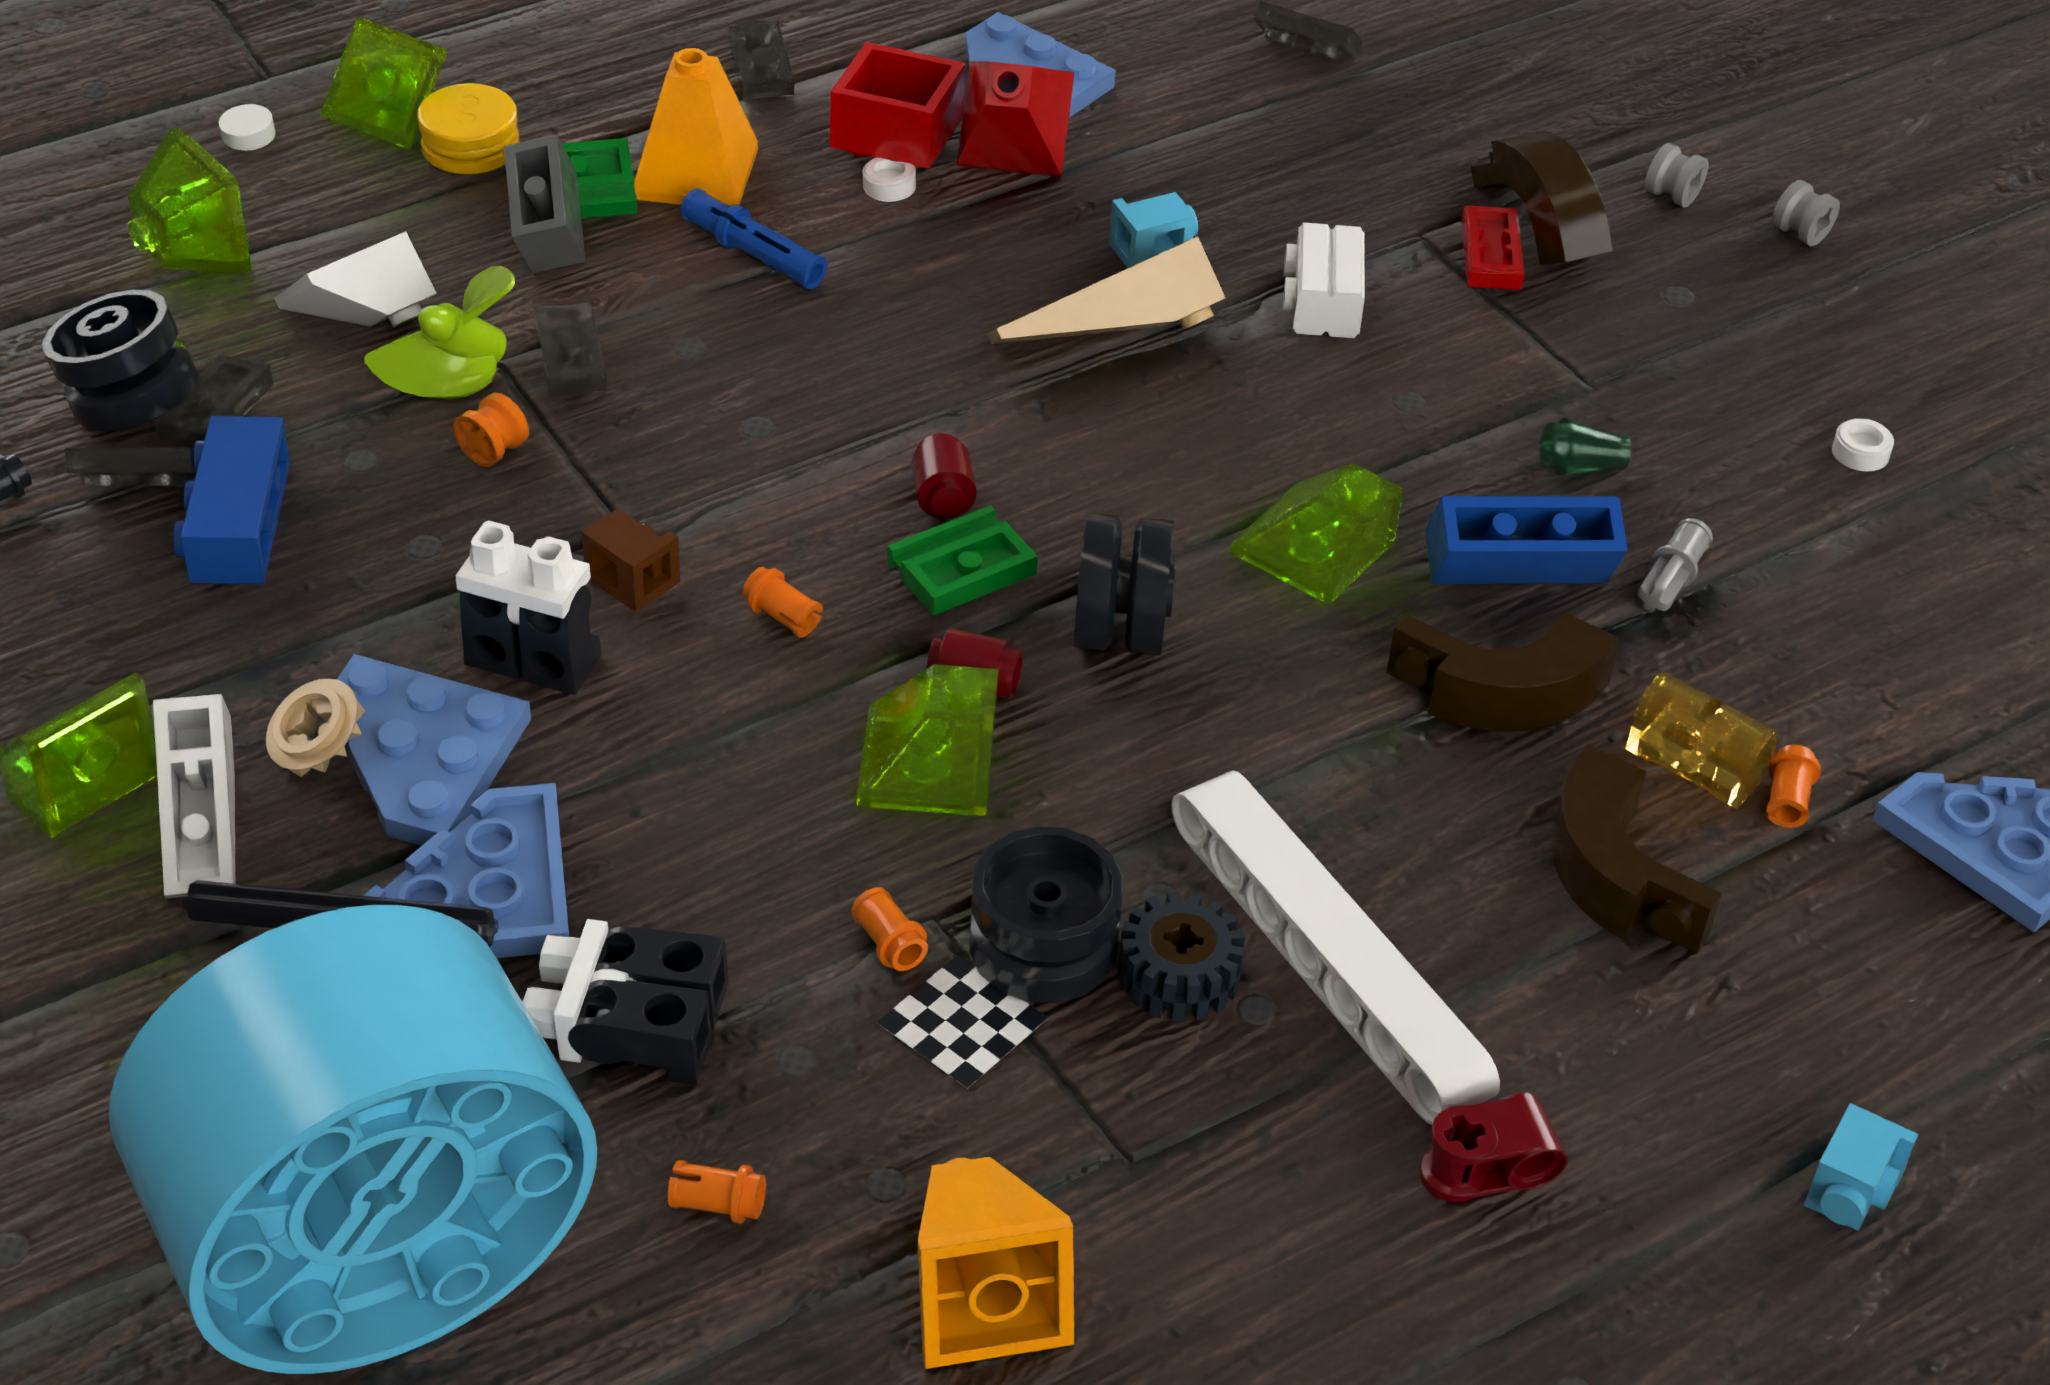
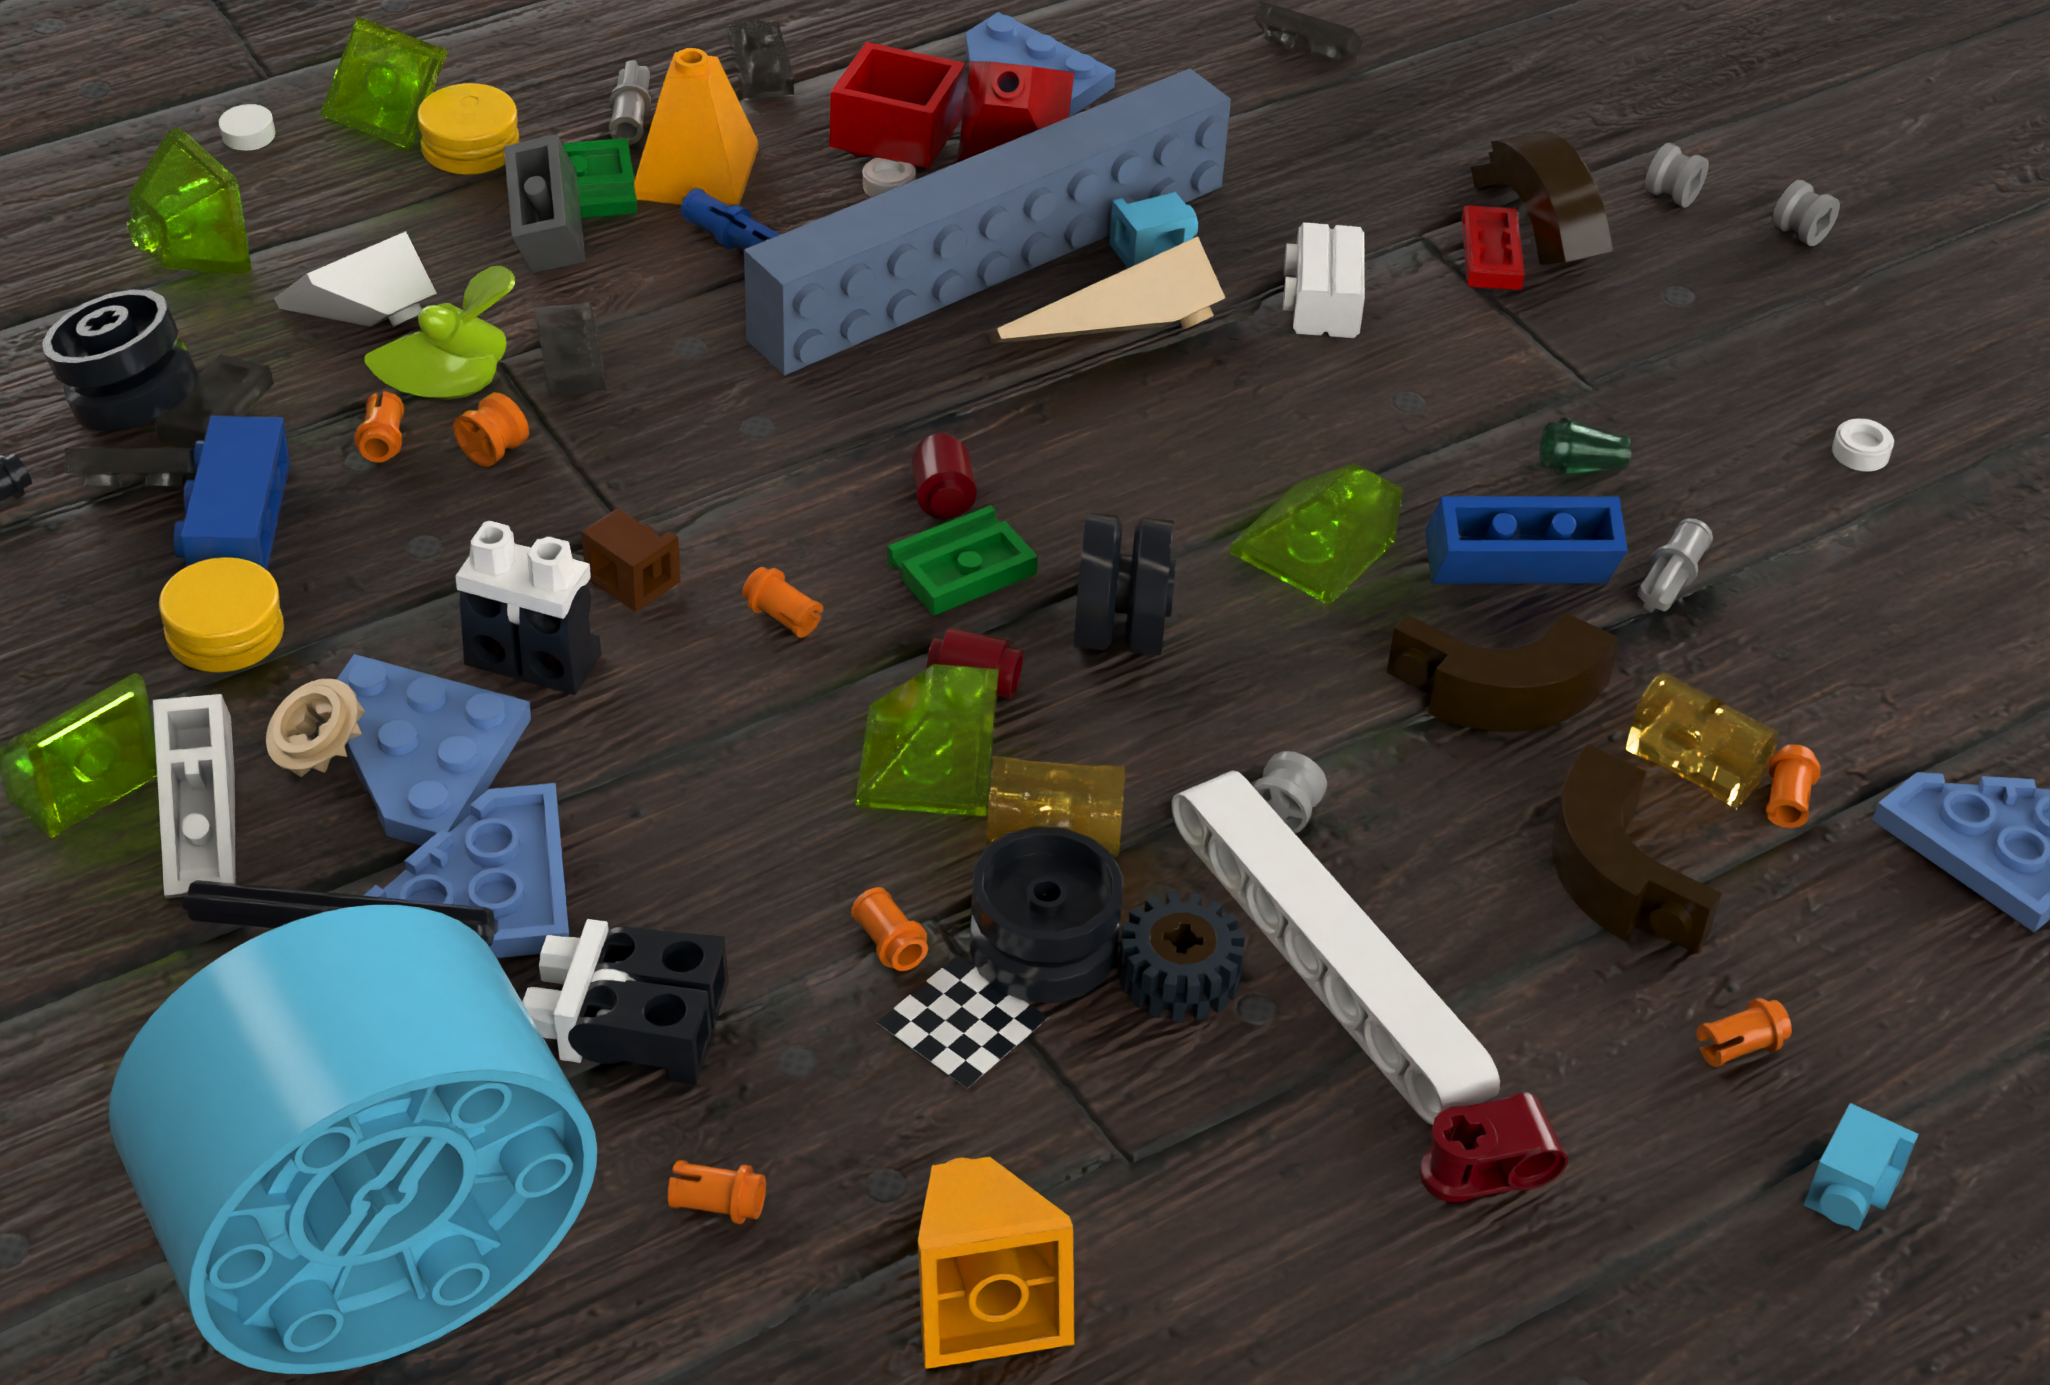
(221, 614): none -> yellow head
(379, 433): none -> orange pin
(630, 102): none -> light grey axle
(979, 220): none -> sand blue brick
(1056, 796): none -> clear yellow piece
(1292, 787): none -> light grey wheel
(1760, 1026): none -> orange pin

